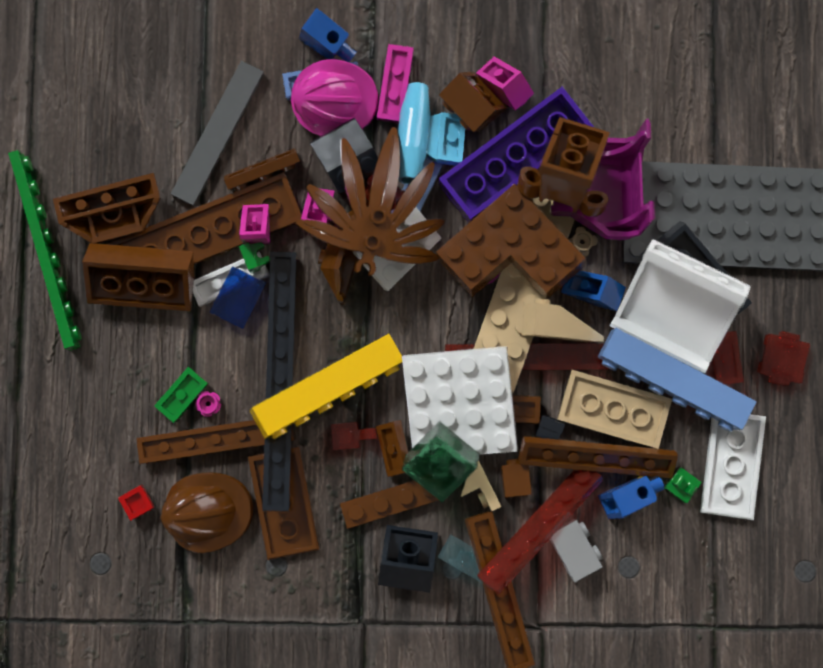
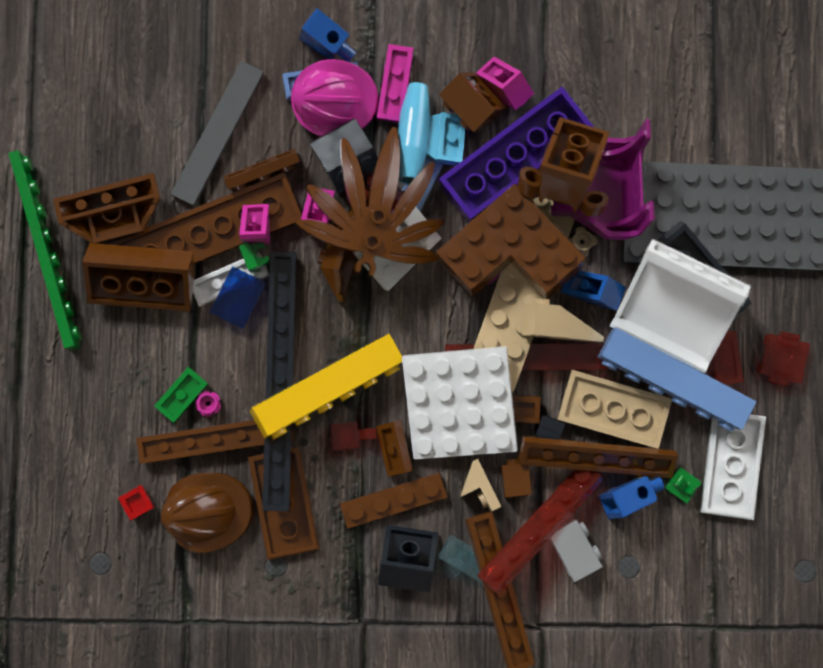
(440, 461): clear green brick -> none

